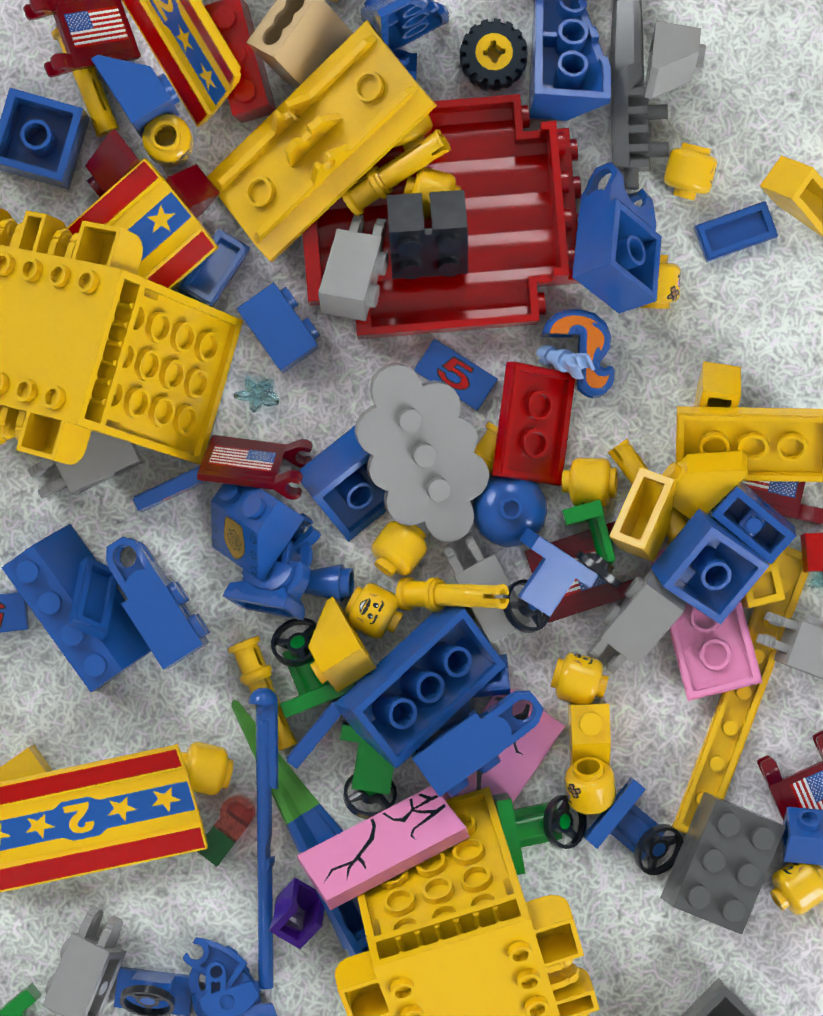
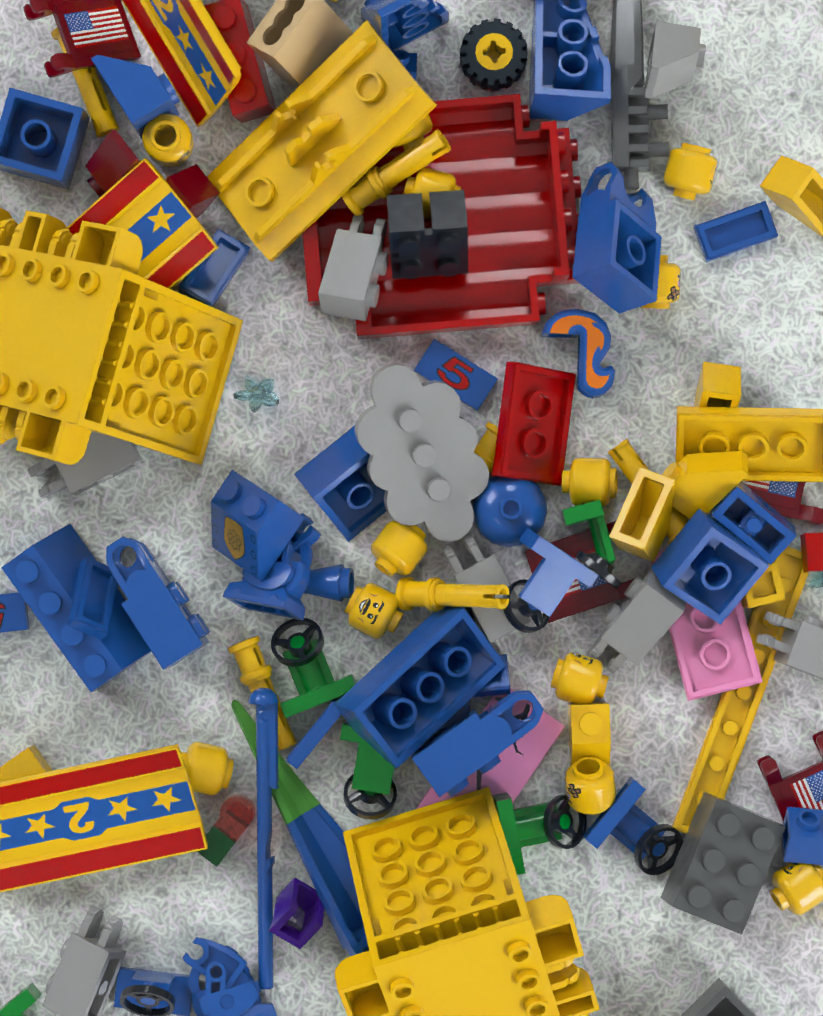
(167, 490): blue tile -> none
(254, 464): dark red flag -> none
(279, 327): blue brick -> none
(338, 649): yellow slope -> none
(382, 847): bright pink tile -> none
(565, 360): light blue piece -> none

